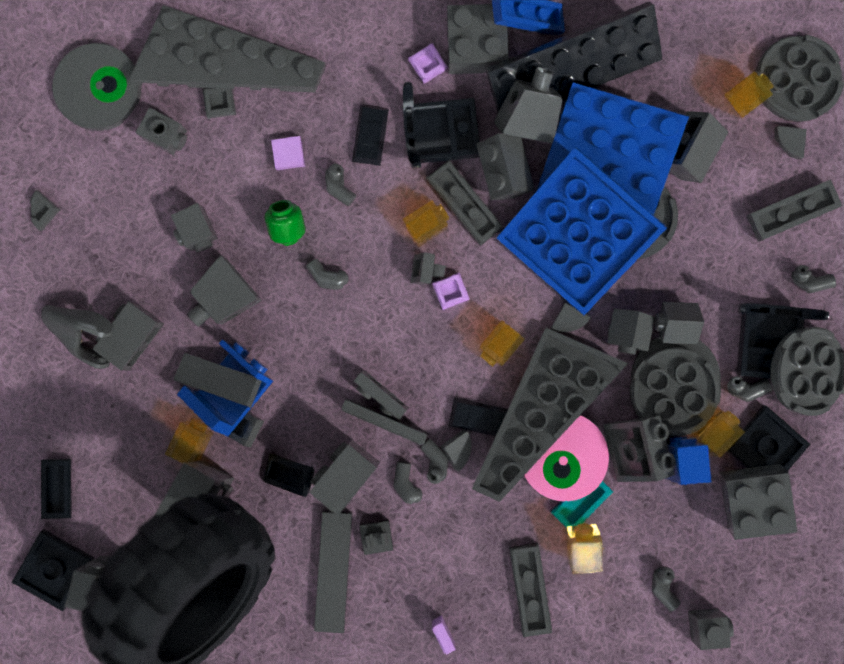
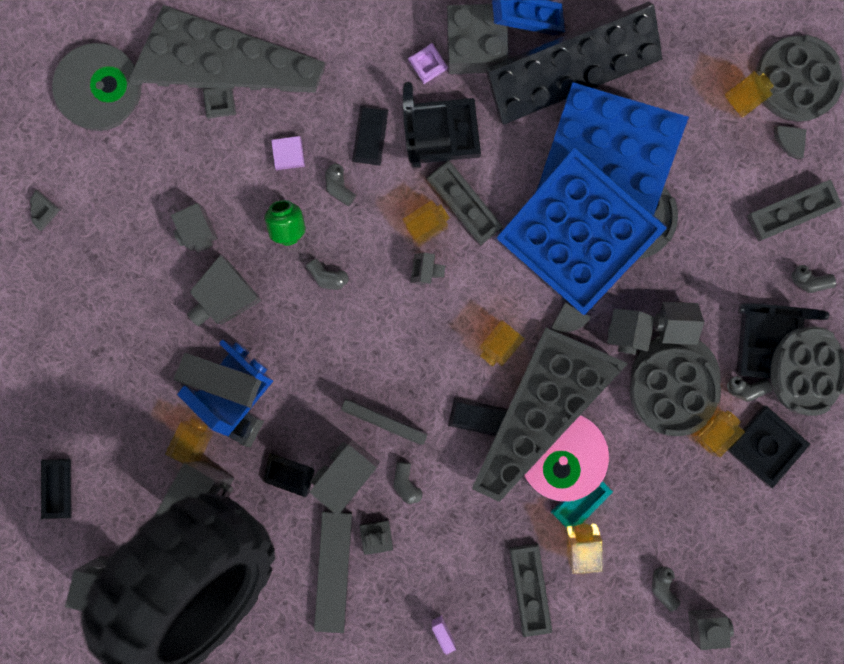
(50, 568): black tile -> none
(68, 328): dark grey animal -> none
(130, 336): dark grey brick -> none
(162, 131): dark grey brick -> none
(370, 387): dark grey plate -> none
(438, 462): dark grey arm -> none
(450, 291): lavender tile -> none
(458, 449): dark grey tile -> none
(505, 166): dark grey brick -> none
(531, 109): dark grey torso -> none
(640, 449): dark grey plate -> none
(691, 461): blue piece -> none
(698, 146): dark grey brick -> none
(758, 501): dark grey brick -> none

